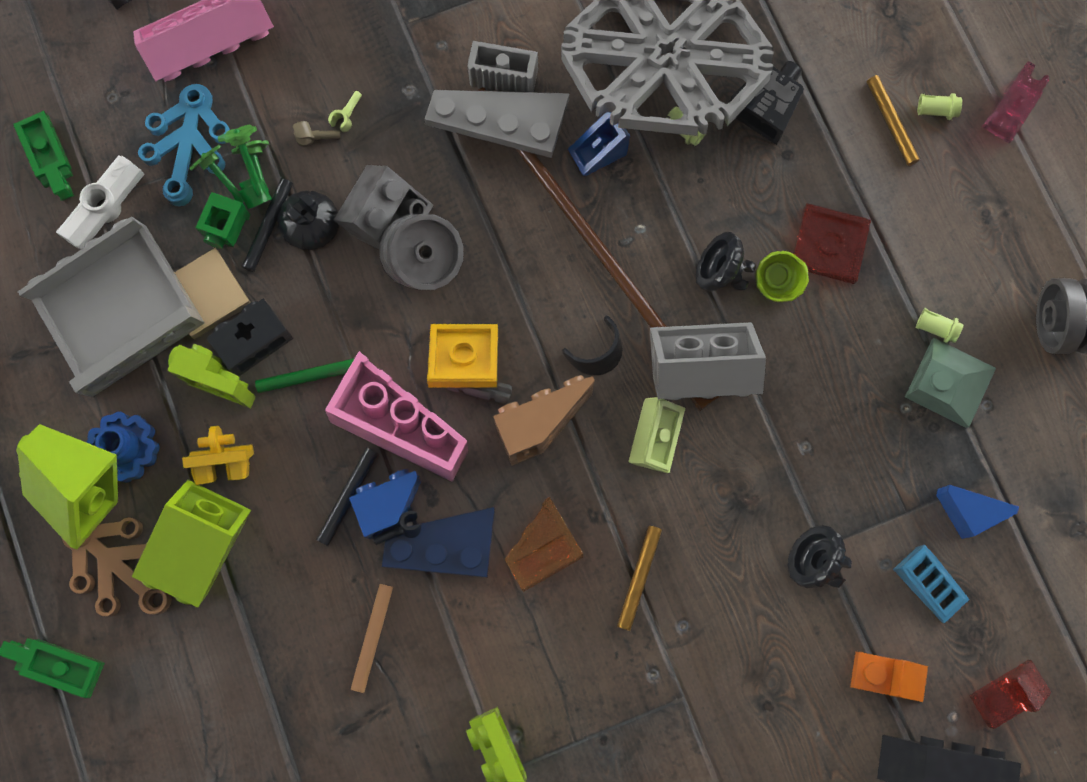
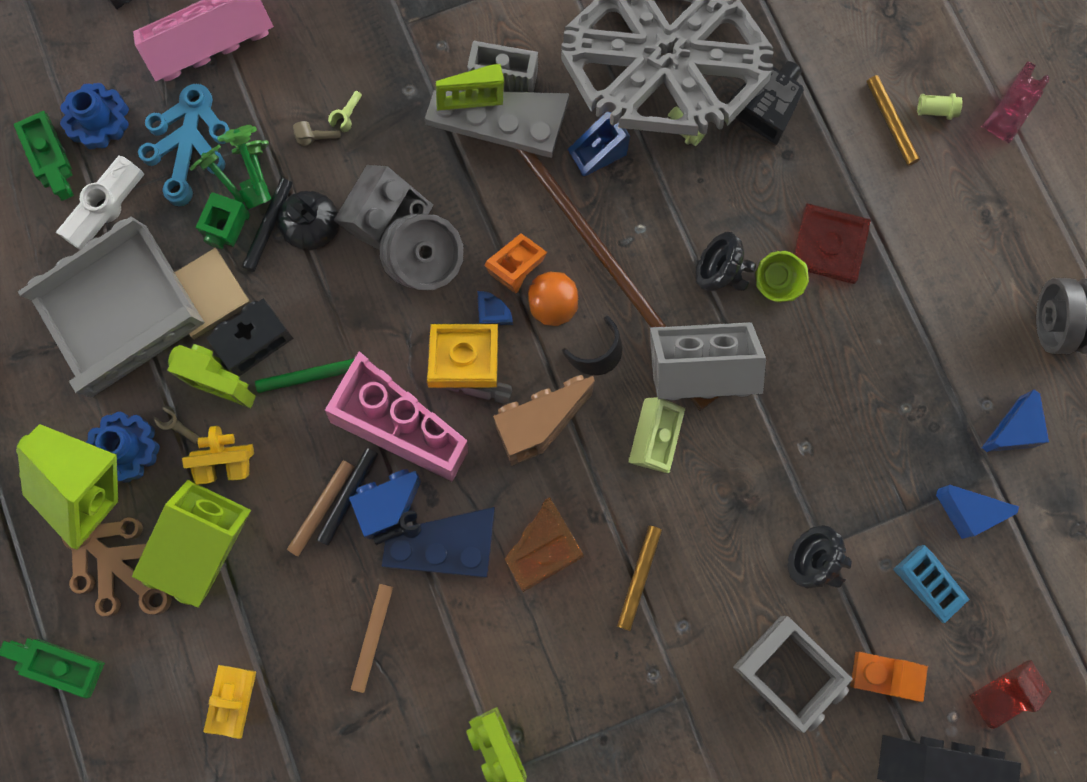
(94, 115): none -> blue plant
(176, 425): none -> dark tan hand
(229, 701): none -> yellow hips
(320, 508): none -> medium nougat bar
(481, 87): none -> lime slope
(493, 310): none -> blue tile
(515, 262): none -> orange slope
(553, 298): none -> orange hair
(832, 692): none -> light grey window
(940, 325): yellowish green pin -> none
(950, 382): sand green slope -> none
(1021, 427): none -> blue slope

